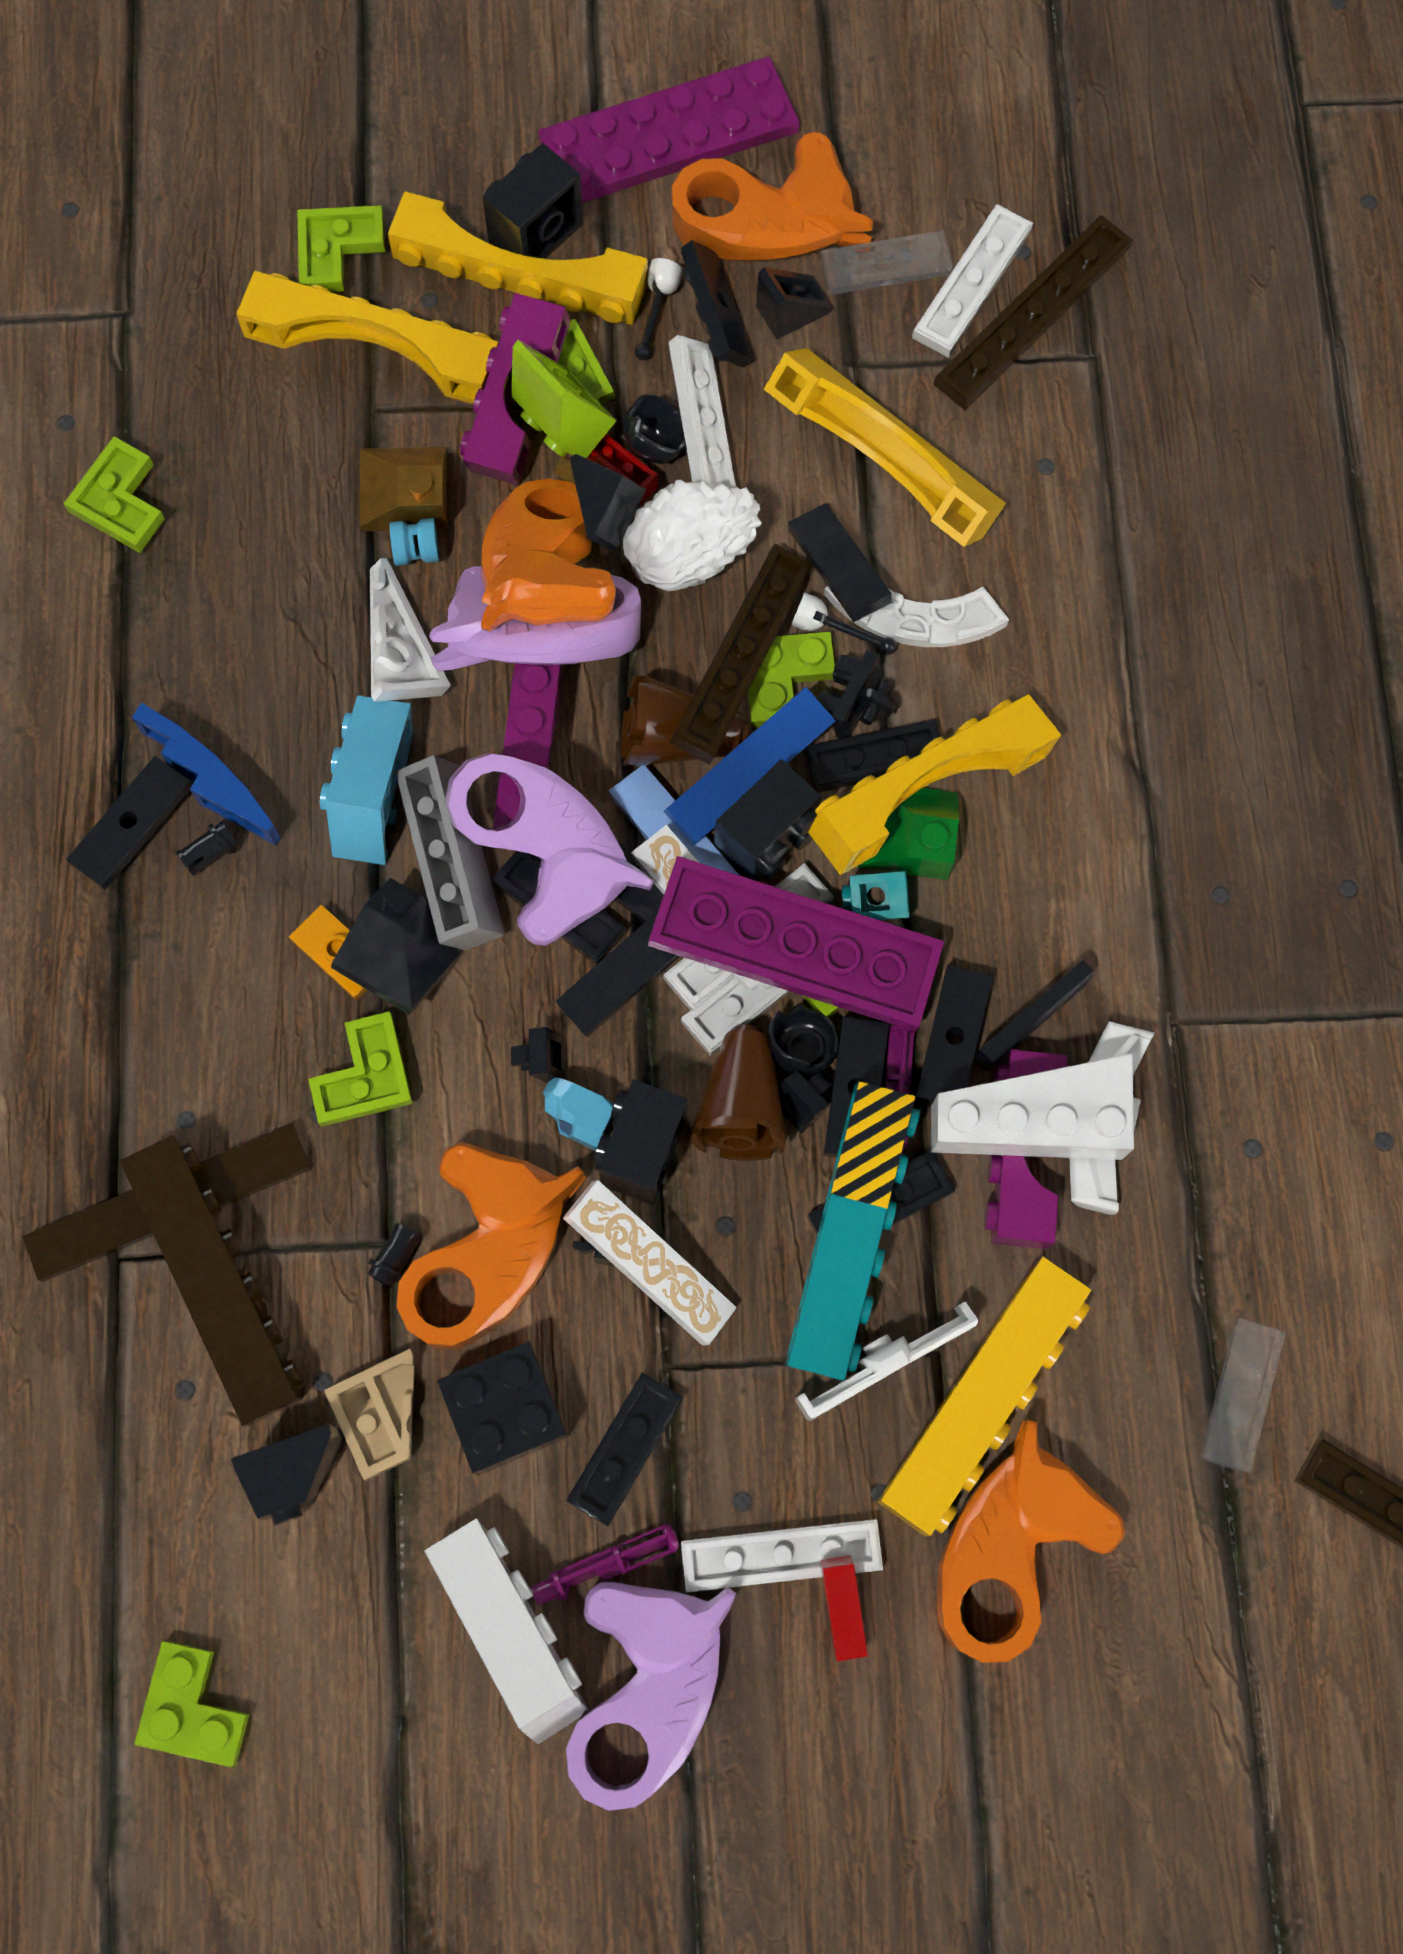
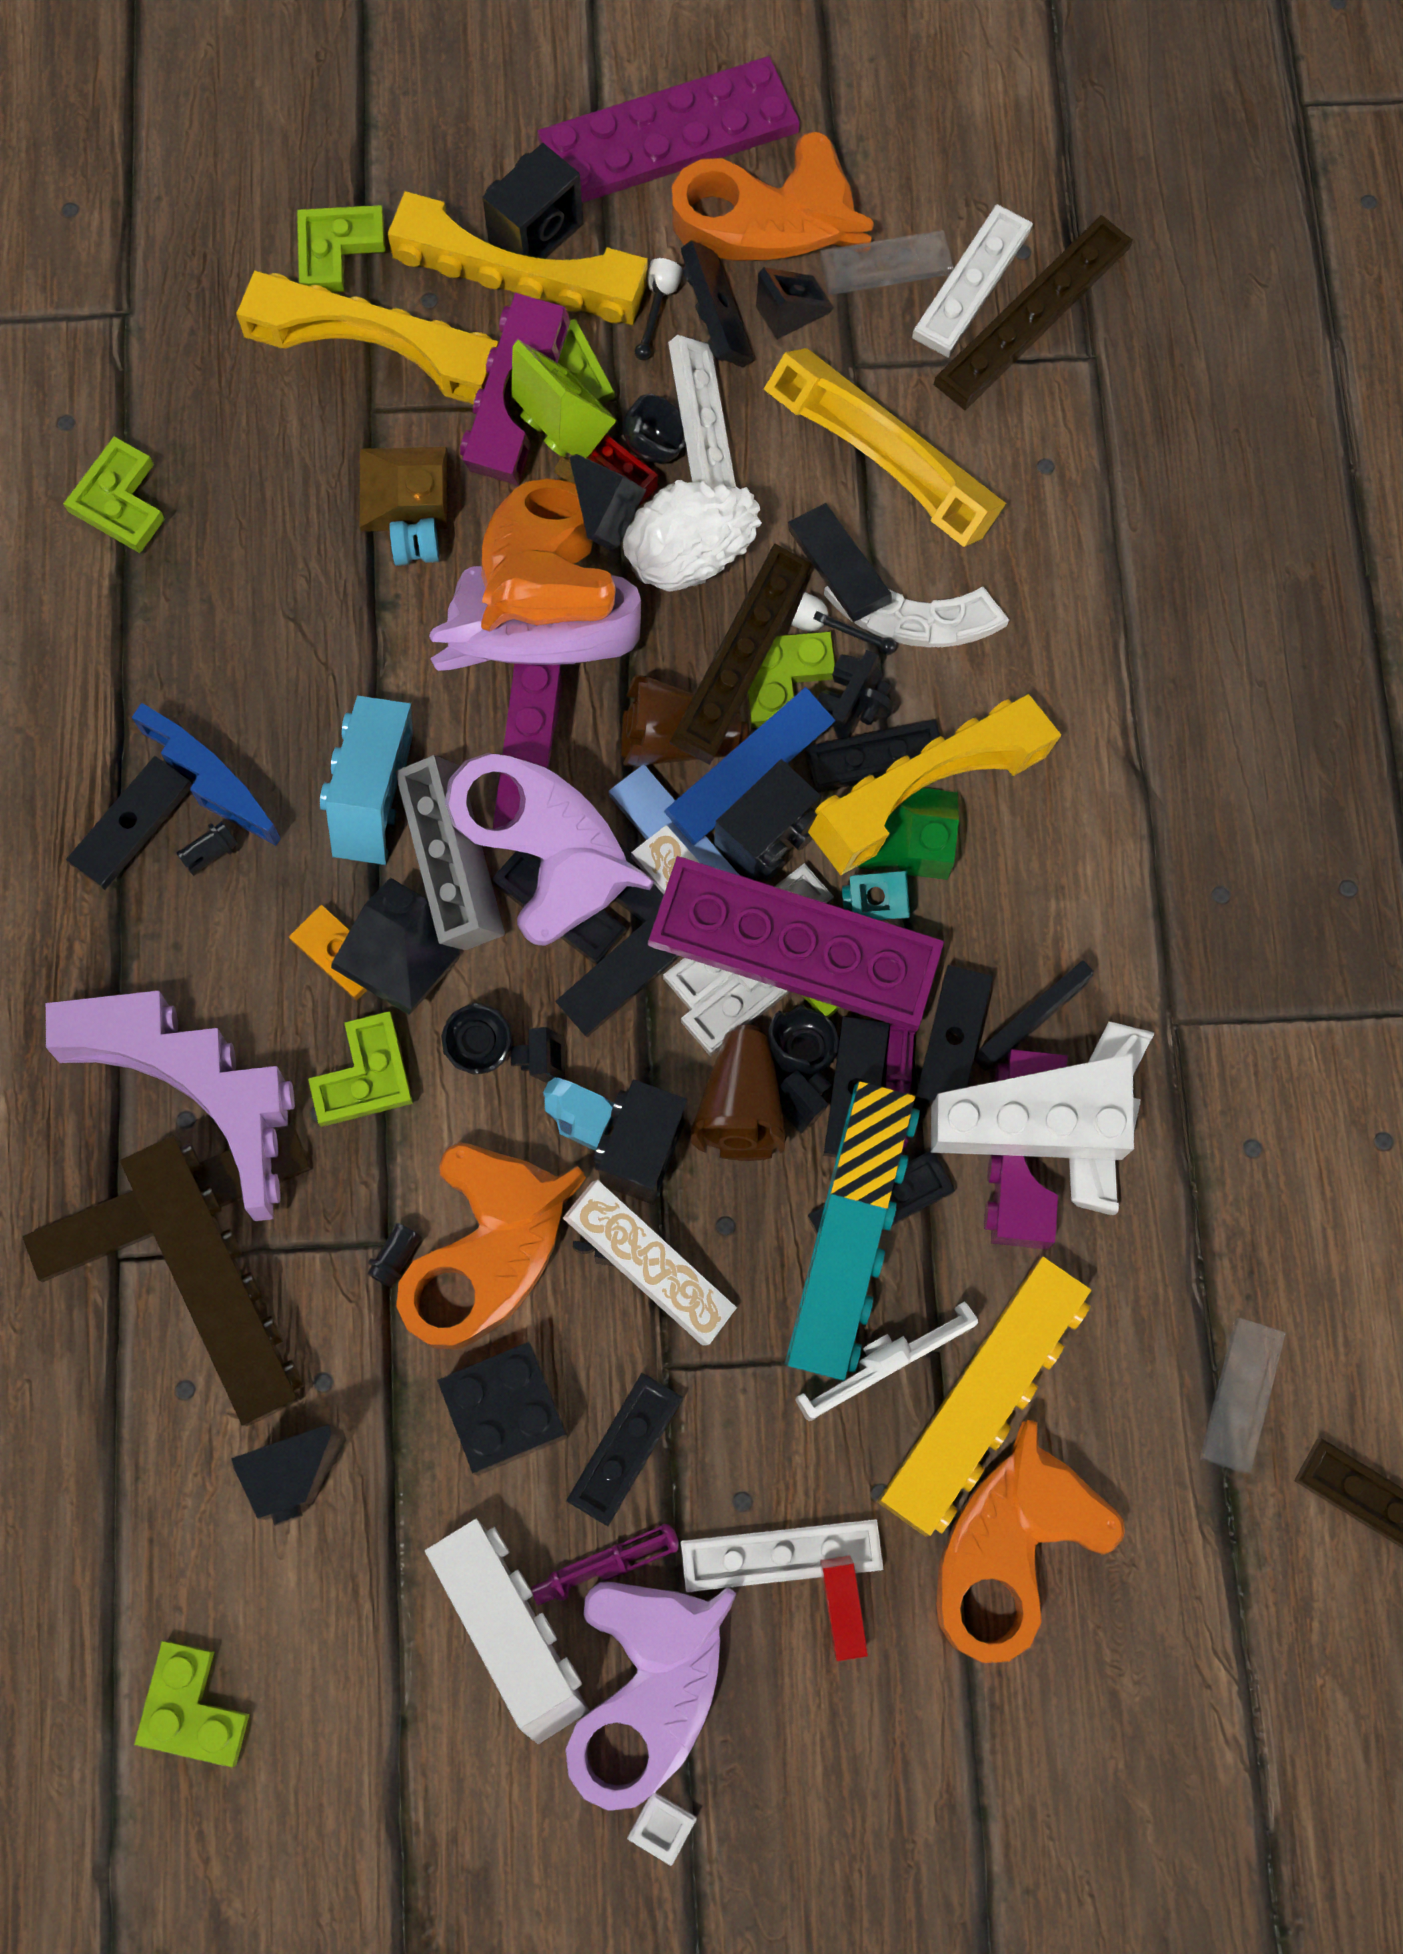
(143, 1035): none -> lavender arch
(377, 1413): tan wing -> none
(398, 644): white wing -> none
(477, 1038): none -> black hair
(662, 1828): none -> white tile

